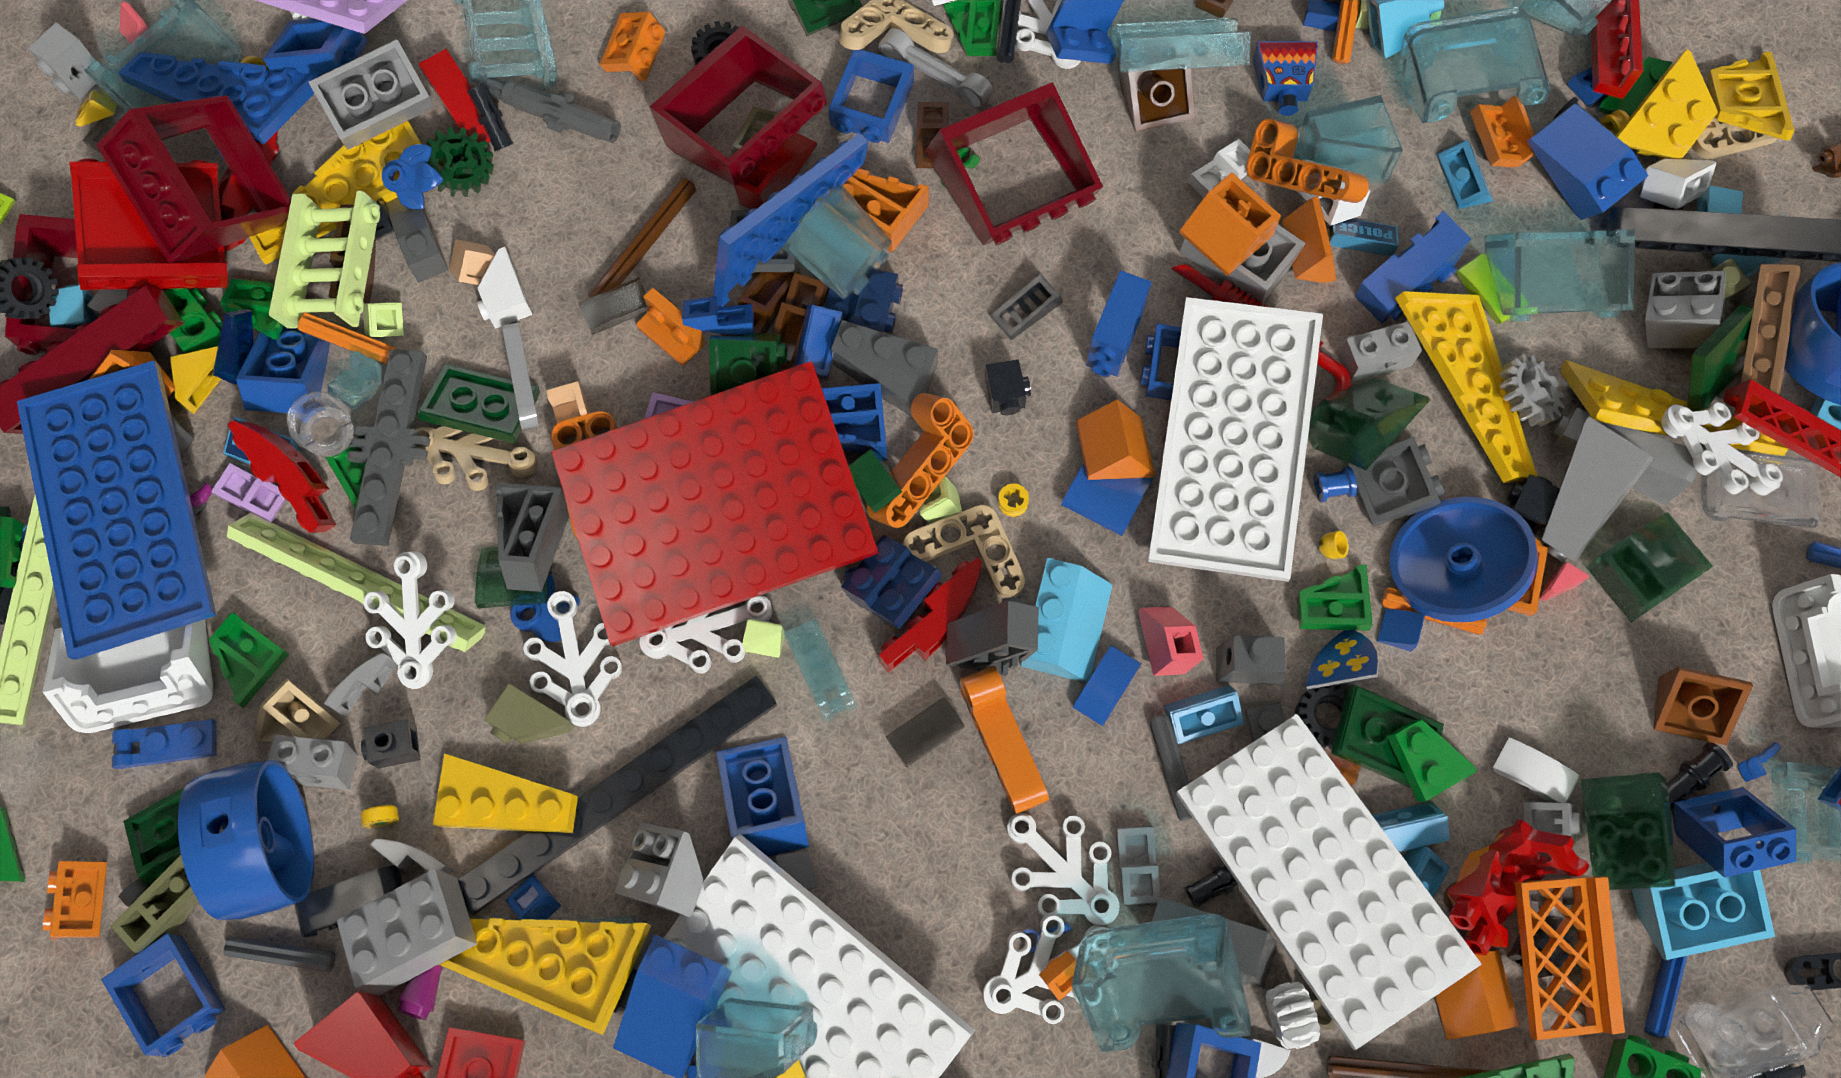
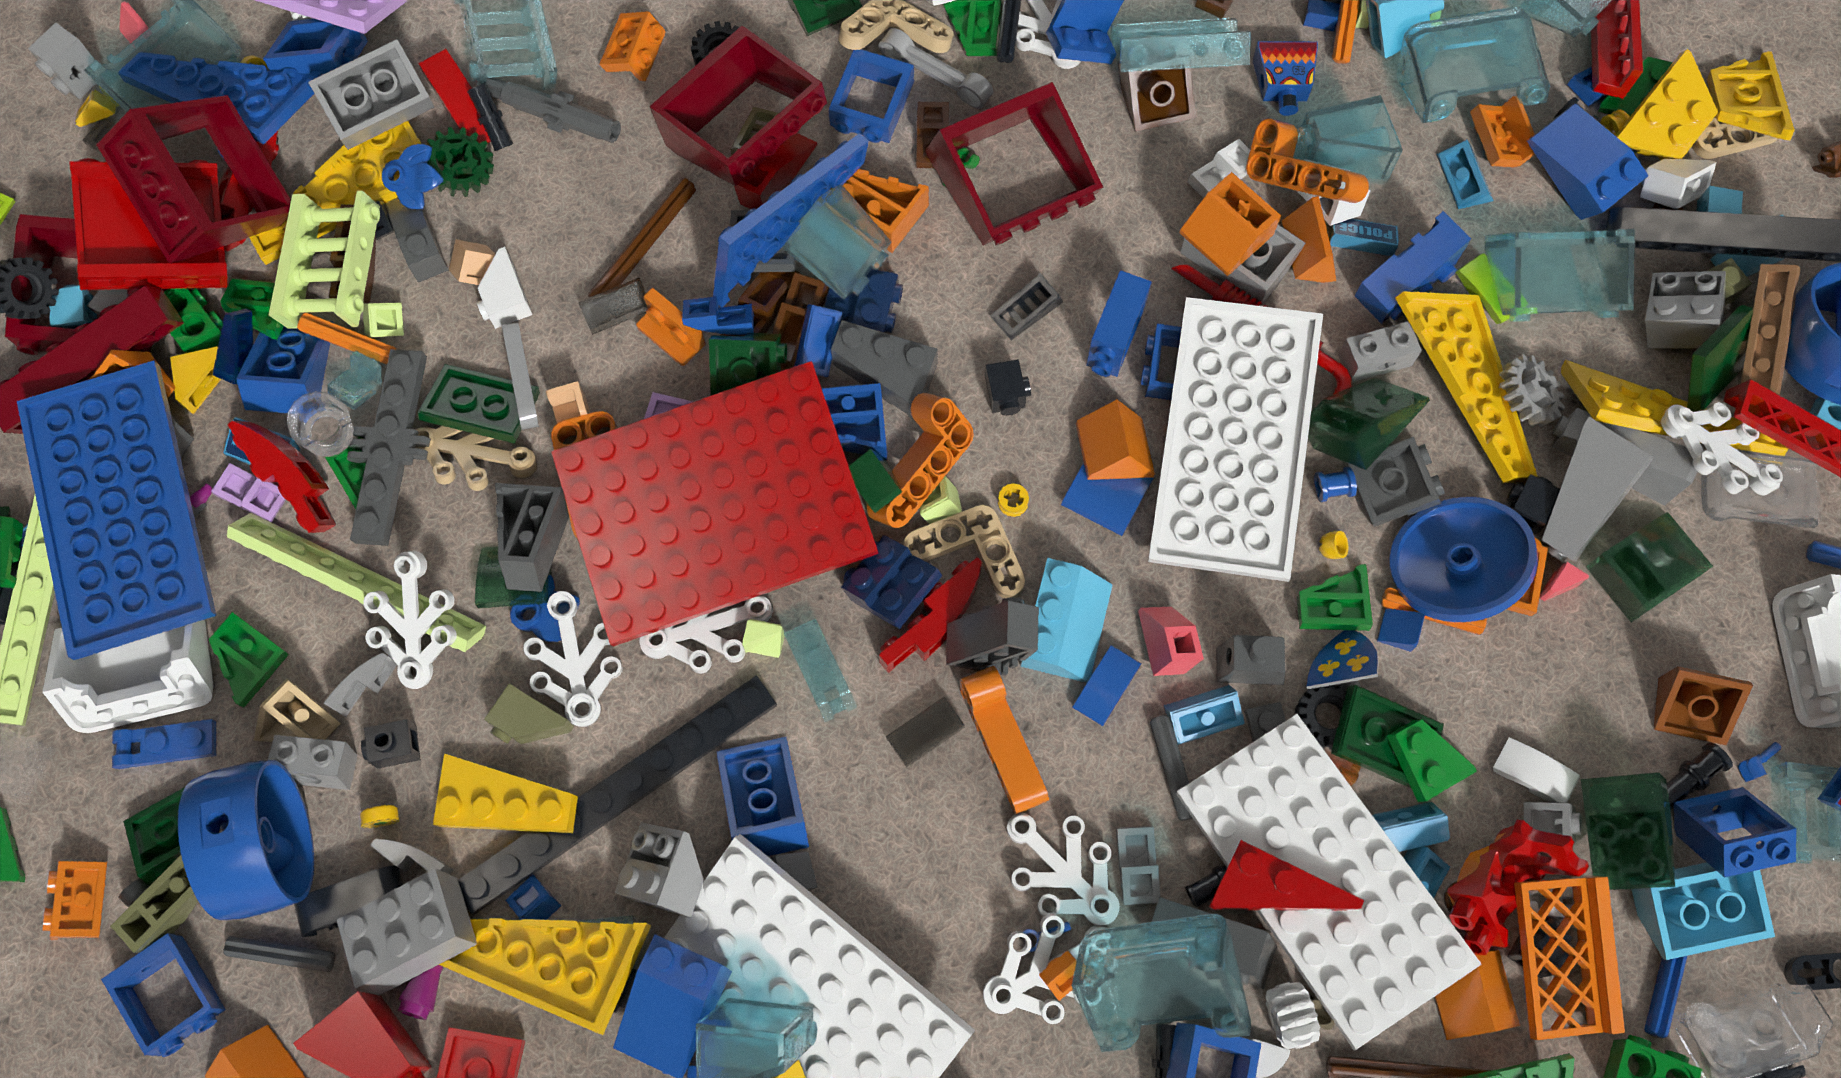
(1266, 882): none -> red wing

